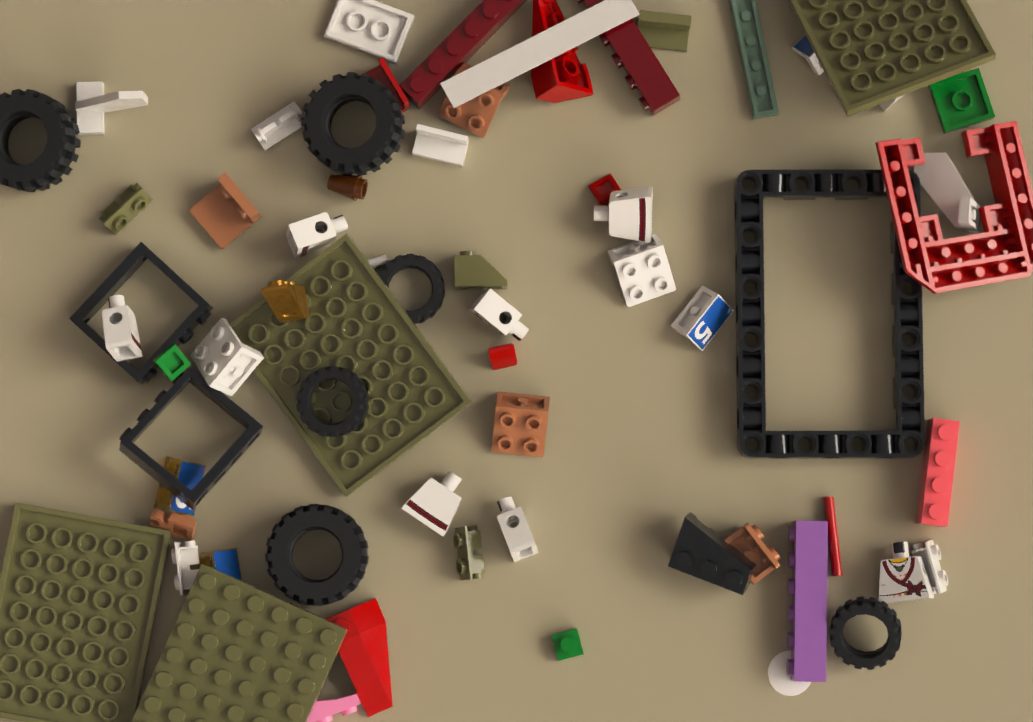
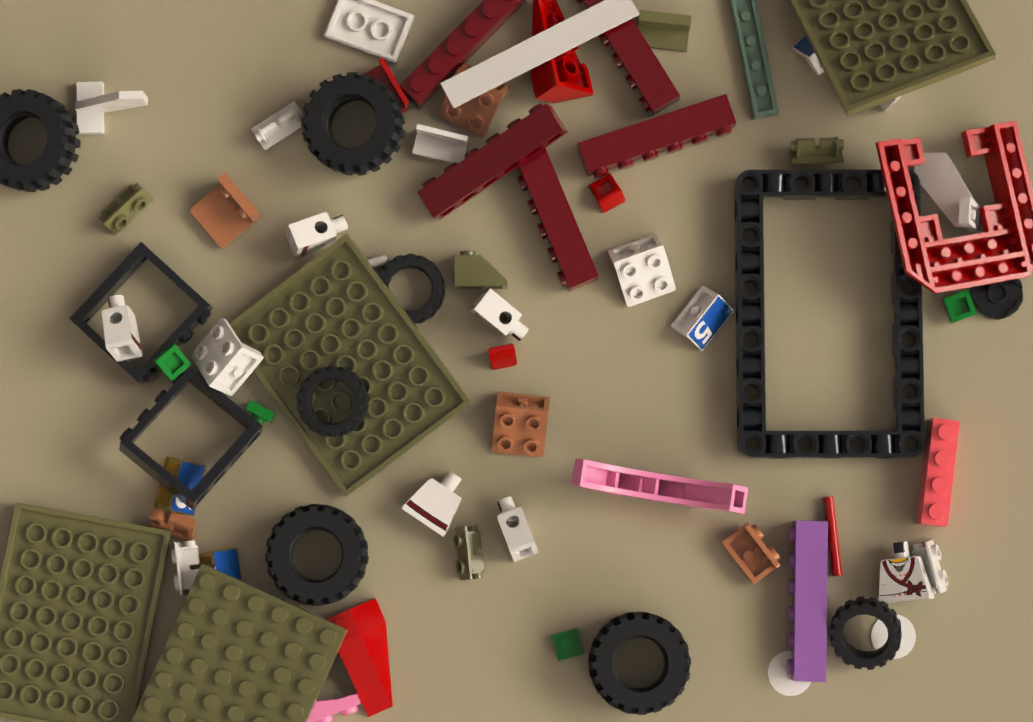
(260, 413): none -> green plate
(287, 300): pearl gold slope -> none
(348, 185): reddish brown cone -> none
(492, 161): none -> dark red brick
(557, 222): none -> dark red brick
(628, 214): white torso -> none
(657, 135): none -> dark red brick
(659, 487): none -> bright pink arch
(675, 670): none -> black tyre
(710, 558): black wedge -> none
(805, 152): none -> olive hinge
(880, 634): none -> white sticker
(959, 306): none -> green plate
(961, 101): green plate -> none
(997, 299): none -> black tile

